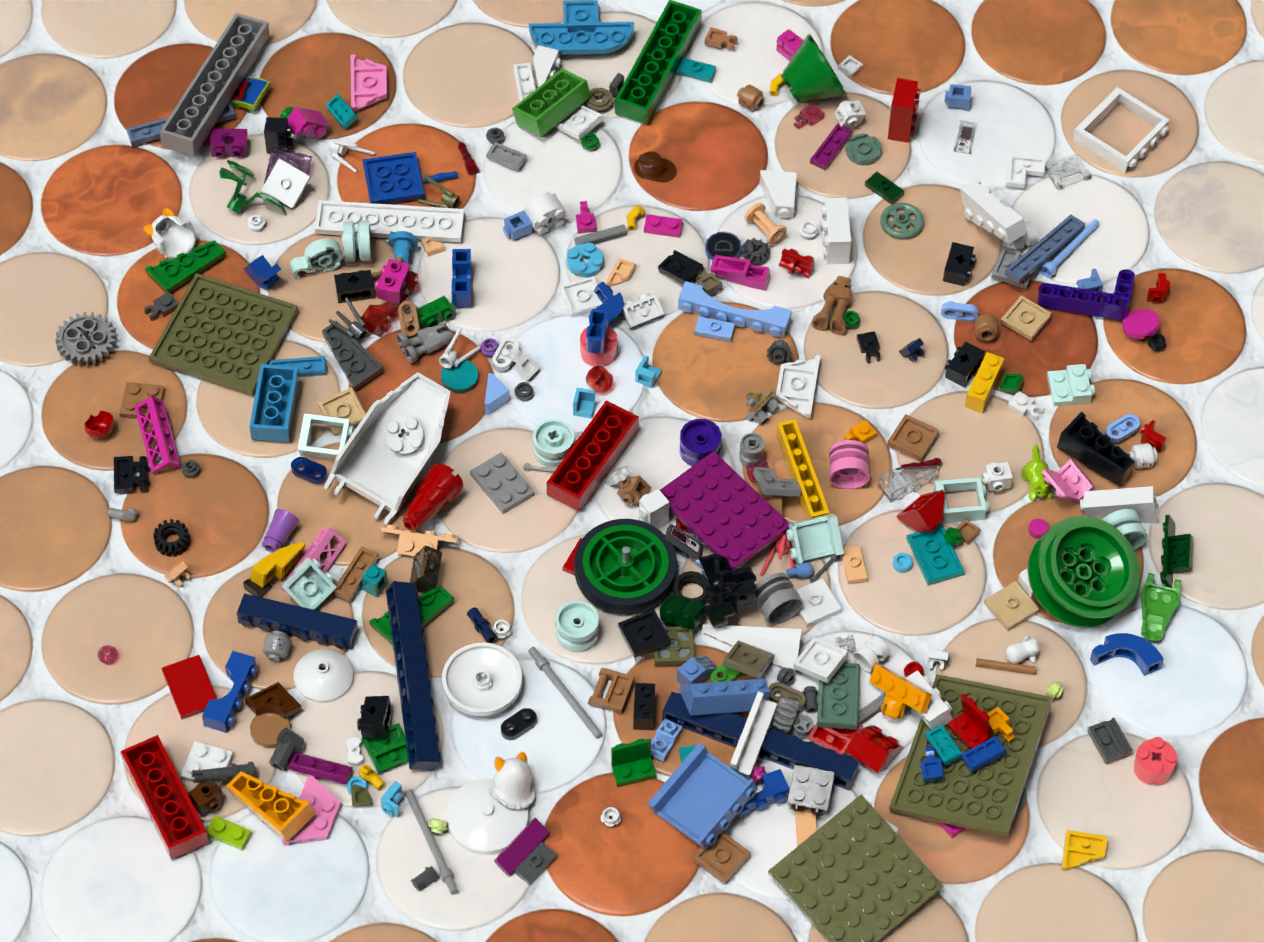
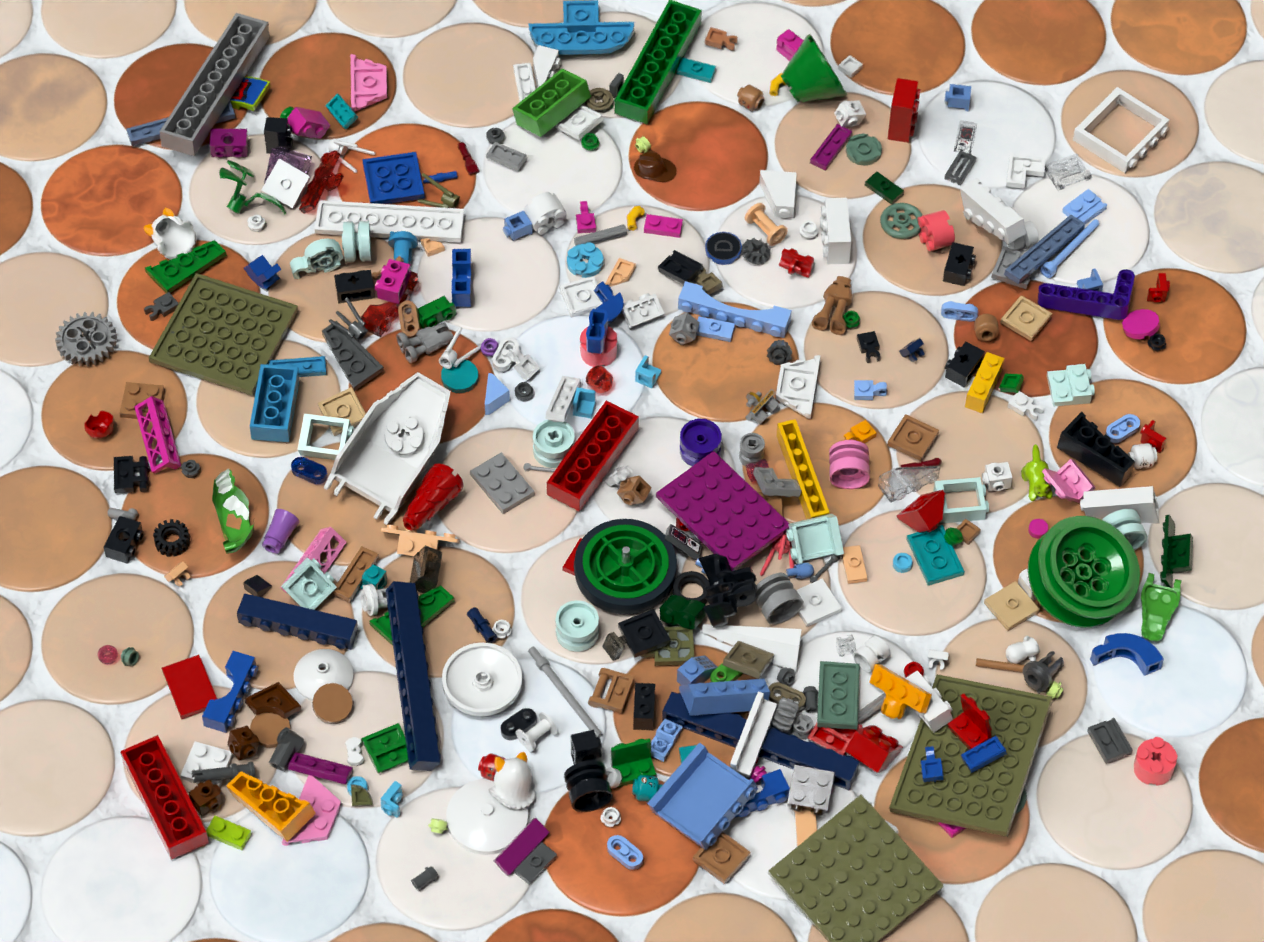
(123, 529): none -> black brick
(129, 656): none -> sand green plate
(231, 500): none -> bright green animal
(243, 743): none -> reddish brown brick
(276, 646): light grey head -> none
(277, 564): yellow slope -> none
(323, 179): none -> clear red plate
(332, 703): none -> medium nougat tile
(369, 775): yellow arm -> none
(373, 599): none -> white piece
(375, 717): black brick -> none
(445, 872): light grey bar -> none
(487, 766): none -> red head
(528, 739): none -> white piece
(562, 399): none -> white plate
(585, 746): none -> black brick
(588, 786): none -> black wheel
(614, 645): none -> clear smoke tile
(614, 777): none -> white tile
(627, 852): none -> light blue plate
(642, 145): none -> yellowish green plate
(645, 787): none -> teal head
(654, 509): white brick -> none
(684, 328): none -> light grey brick
(741, 272): dark pink slope -> none
(809, 115): clear pink plate -> none
(820, 660): white plate -> none
(865, 389): none -> light blue plate
(936, 230): none -> coral brick
(943, 745): teal plate -> none
(948, 175): none -> dark grey tile
(1000, 722): light orange plate -> none
(1039, 675): none -> flat silver piece
(1082, 849): yellow wing -> none
(1085, 206): none -> light blue plate

